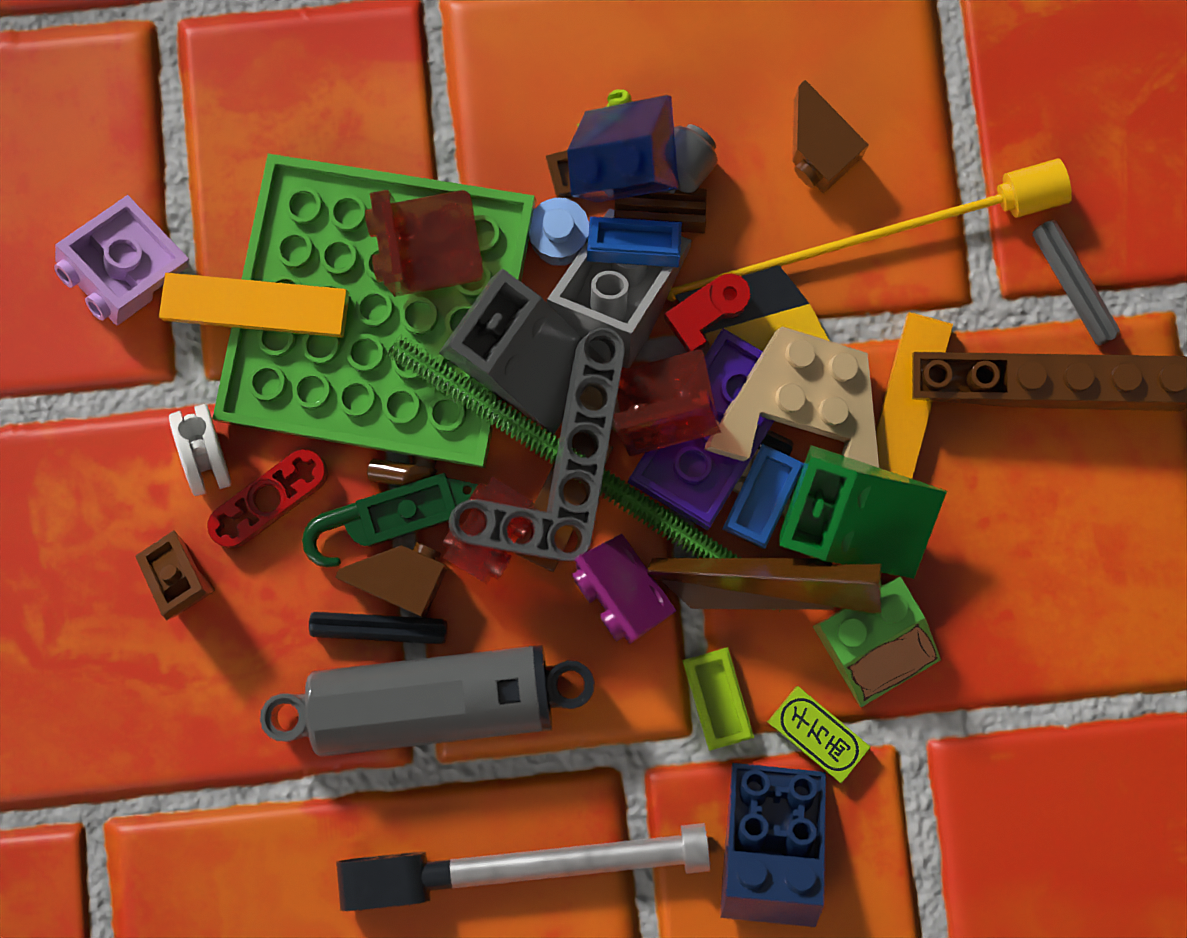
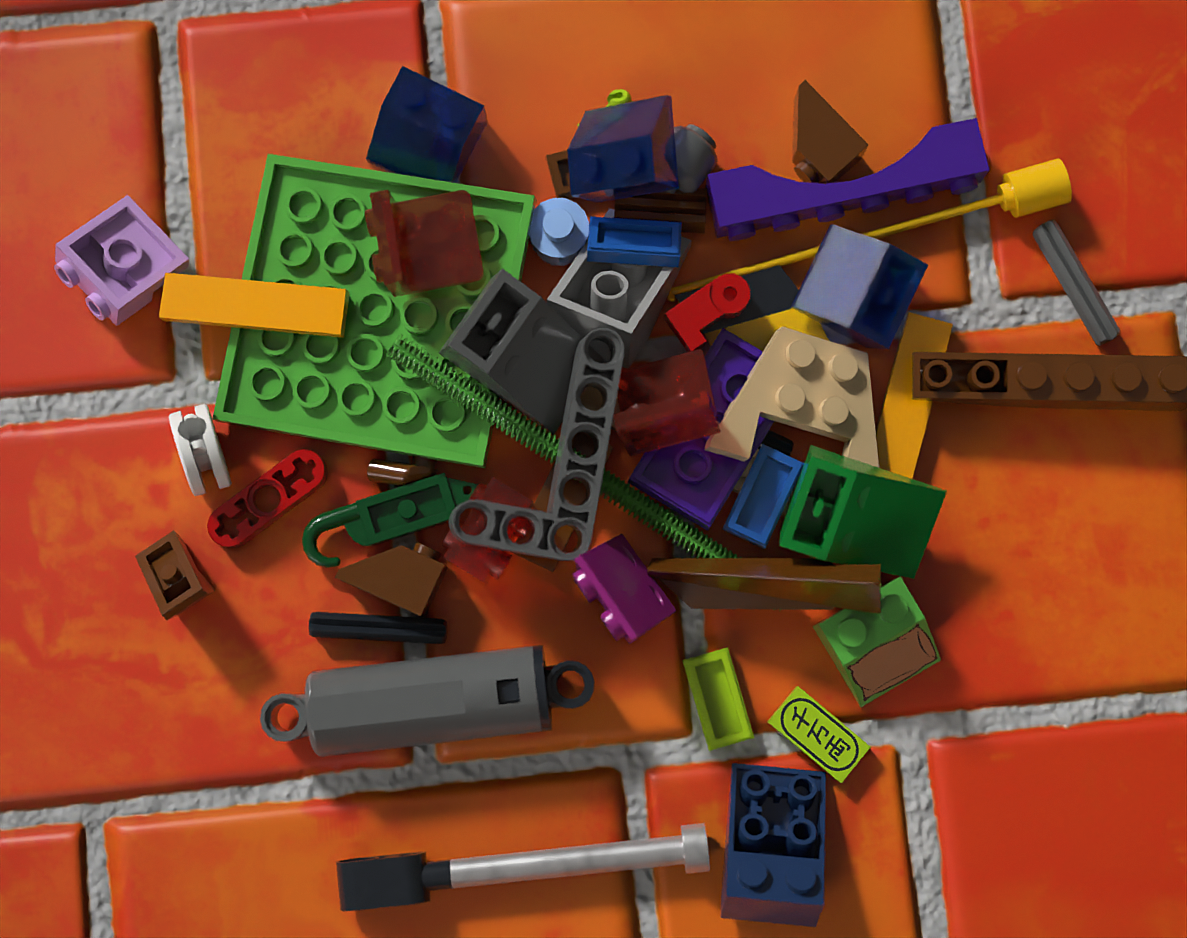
(425, 129): none -> clear blue slope
(754, 199): none -> dark purple arch
(859, 287): none -> clear blue slope

